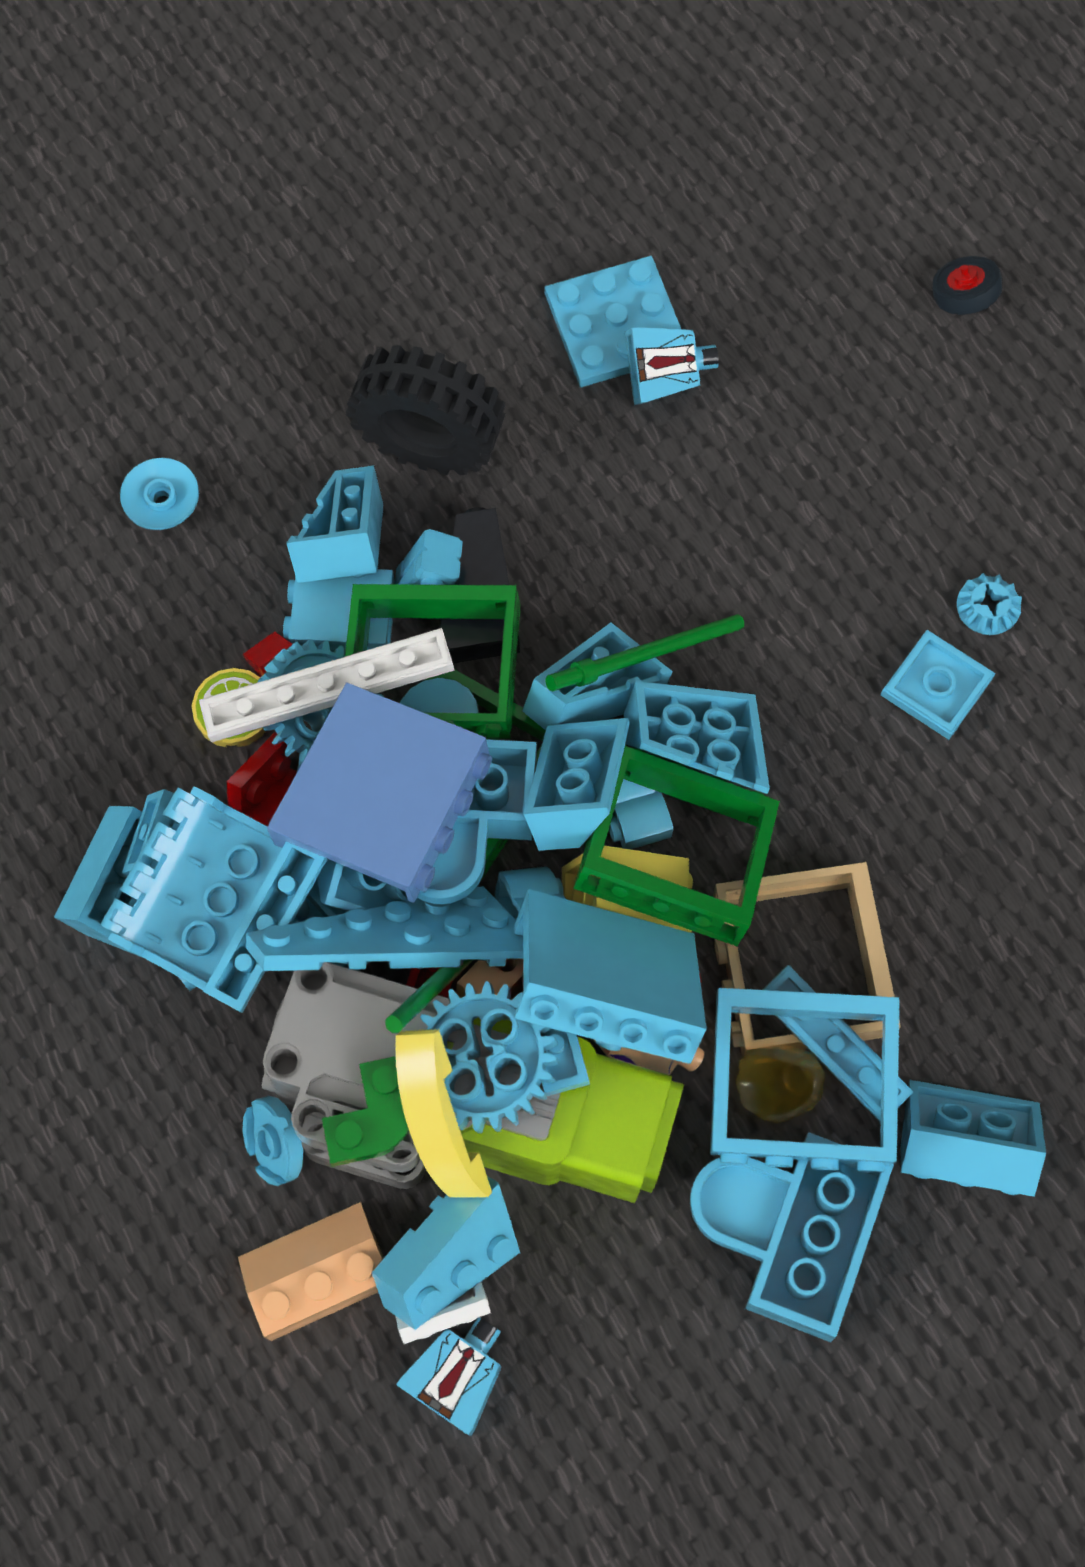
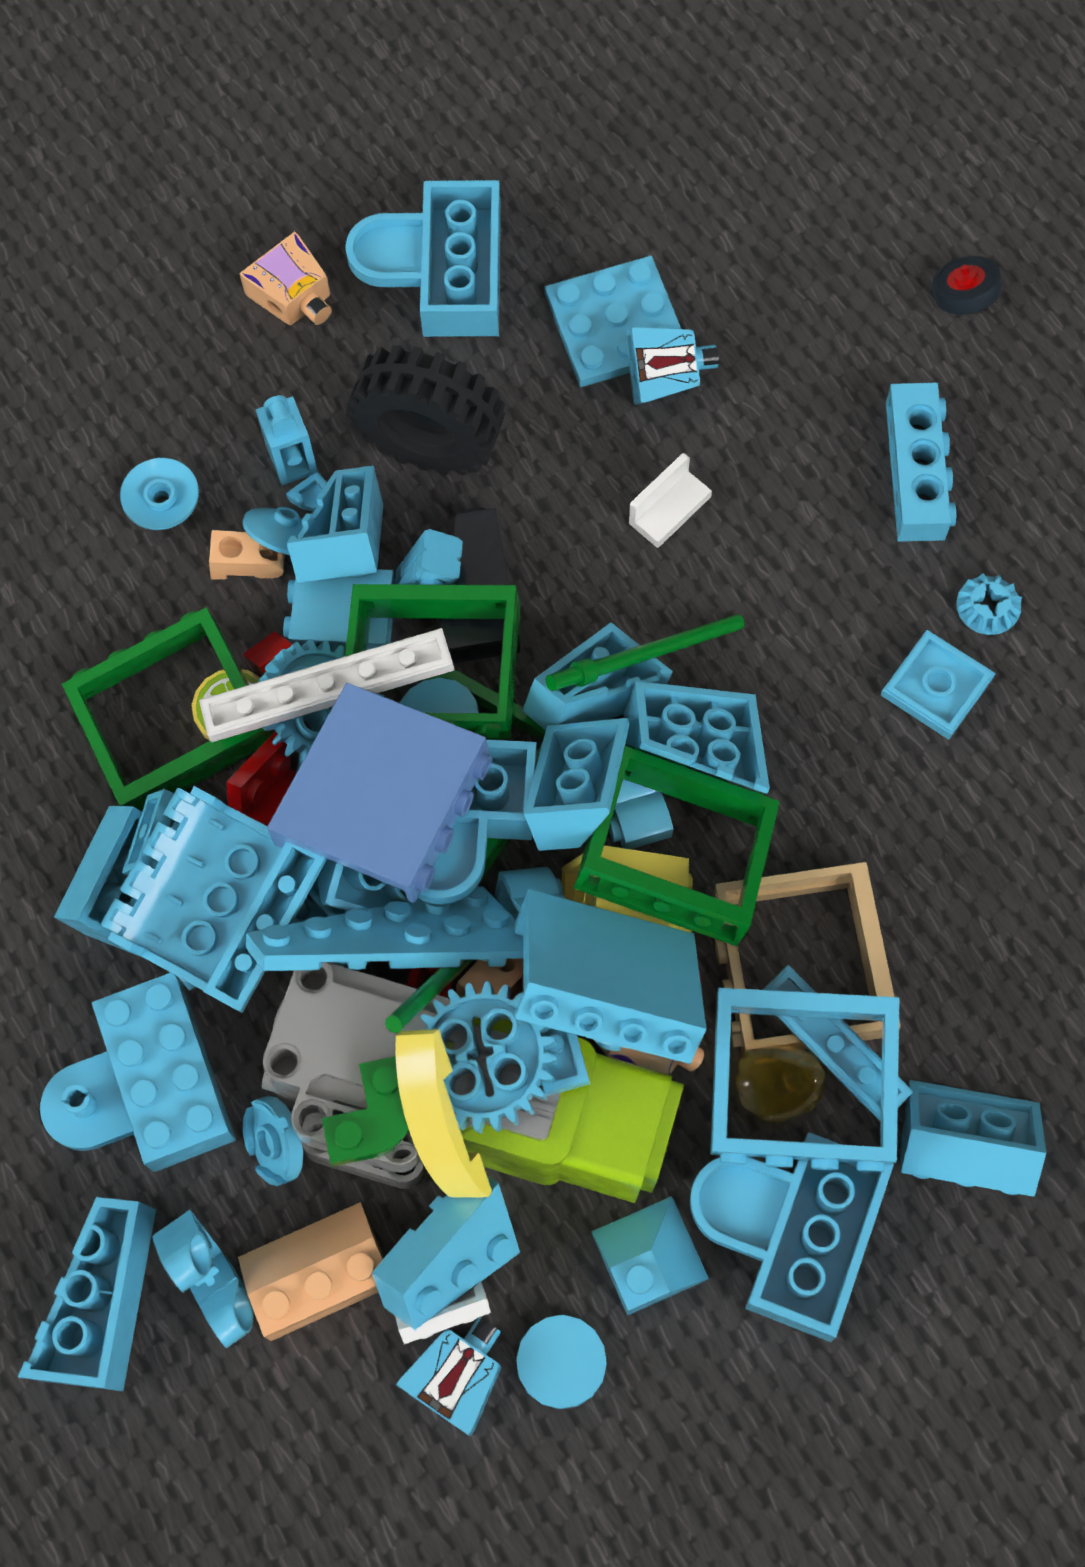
(97, 1301): none -> medium azure wedge
(123, 663): none -> green window
(146, 1083): none -> medium azure brick
(199, 1264): none -> medium azure connector
(240, 555): none -> light nougat leg
(272, 527): none -> medium azure dish
(286, 439): none -> medium azure brick
(288, 282): none -> light nougat torso
(307, 492): none -> medium azure tile
(444, 250): none -> medium azure brick
(561, 1362): none -> medium azure tile
(649, 1255): none -> medium azure slope
(668, 502): none -> white panel
(915, 517): none -> medium azure brick

